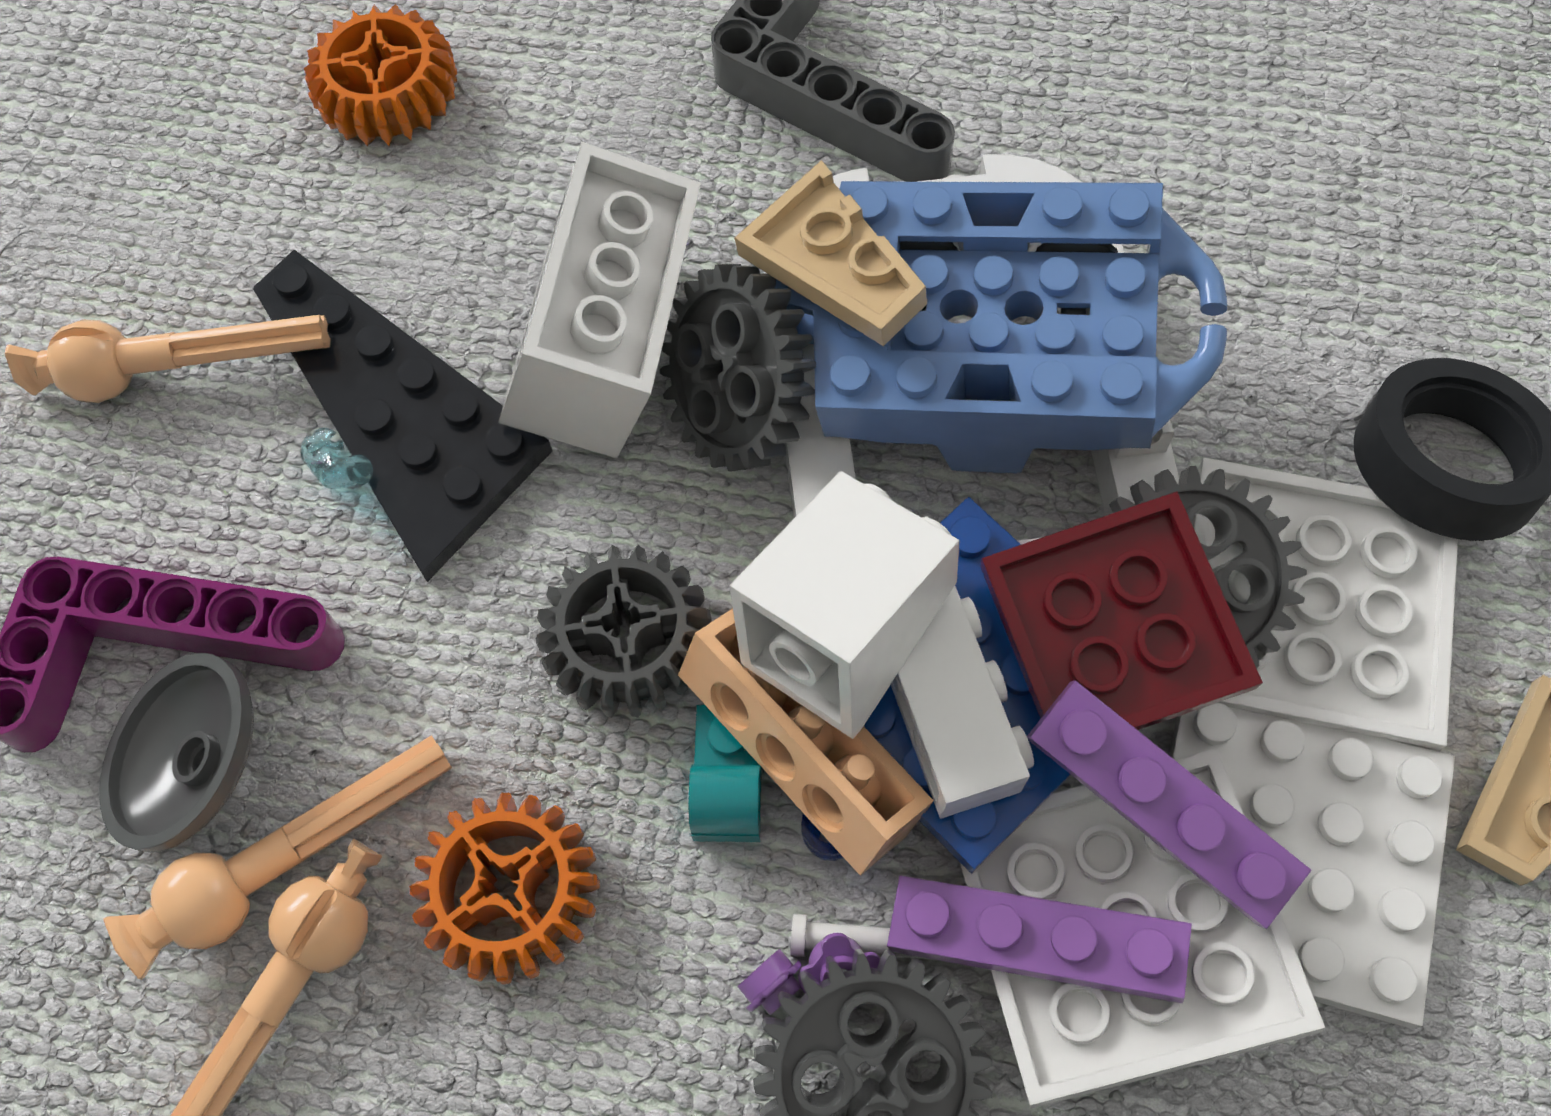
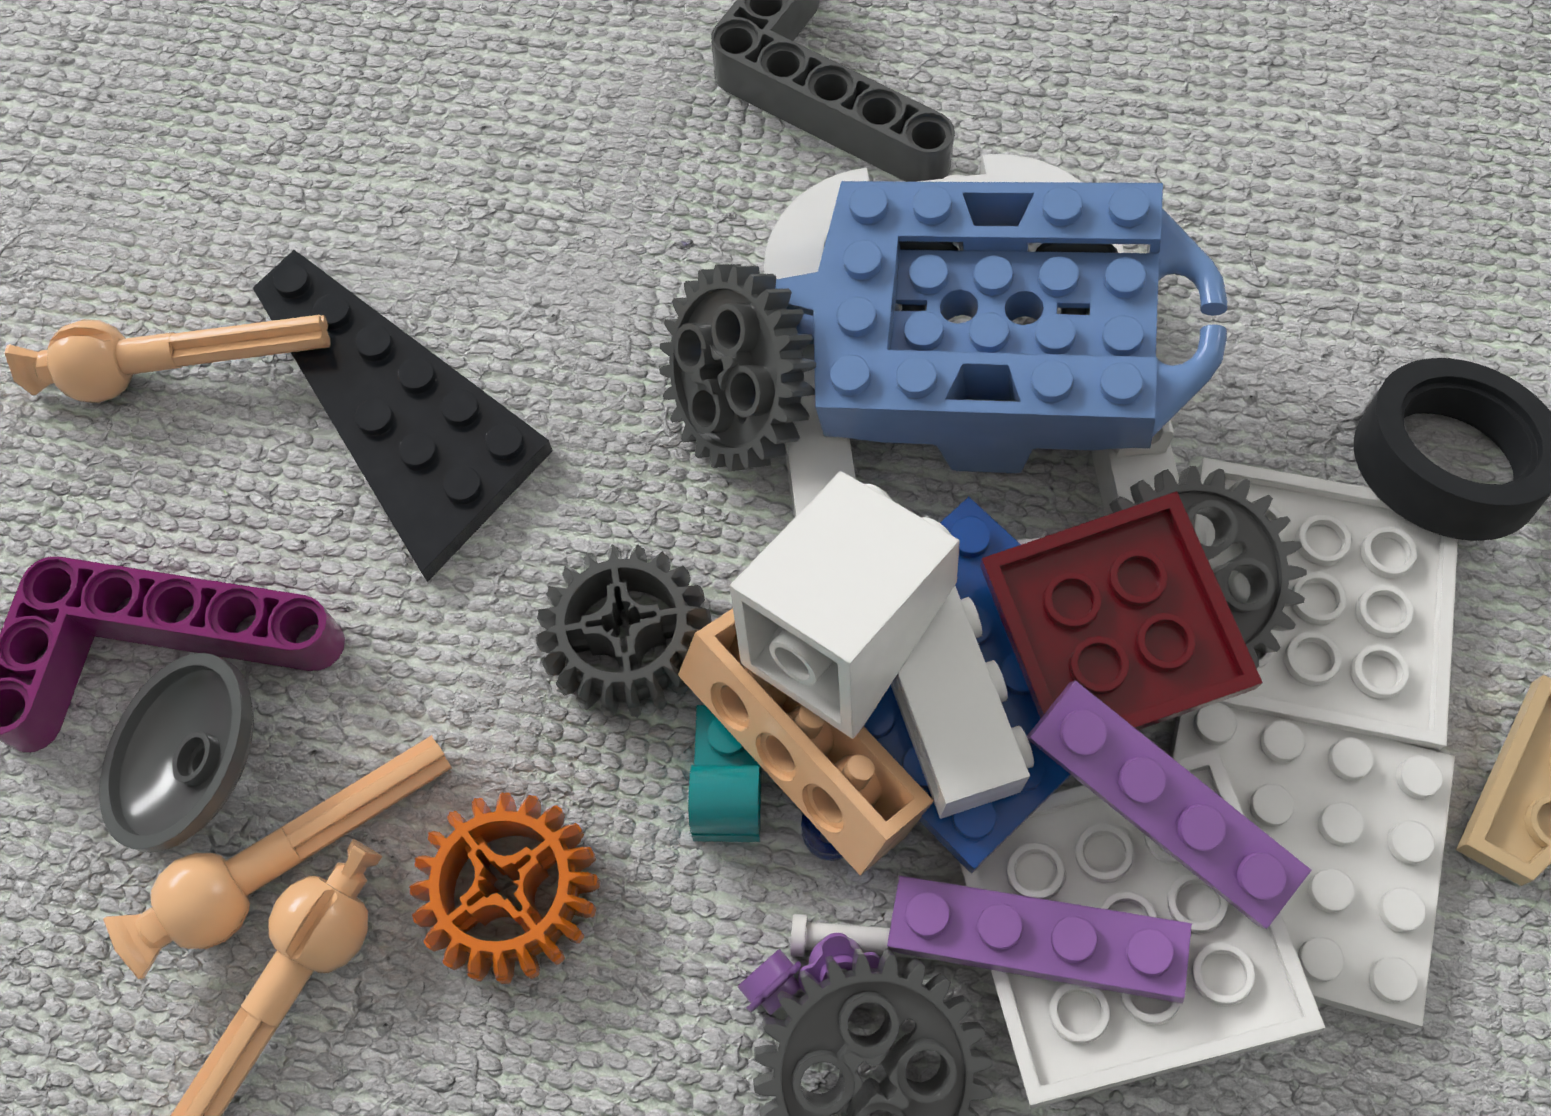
(332, 471): clear light blue arm -> none
(381, 75): orange gear -> none
(601, 302): white brick -> none
(832, 257): tan wing -> none

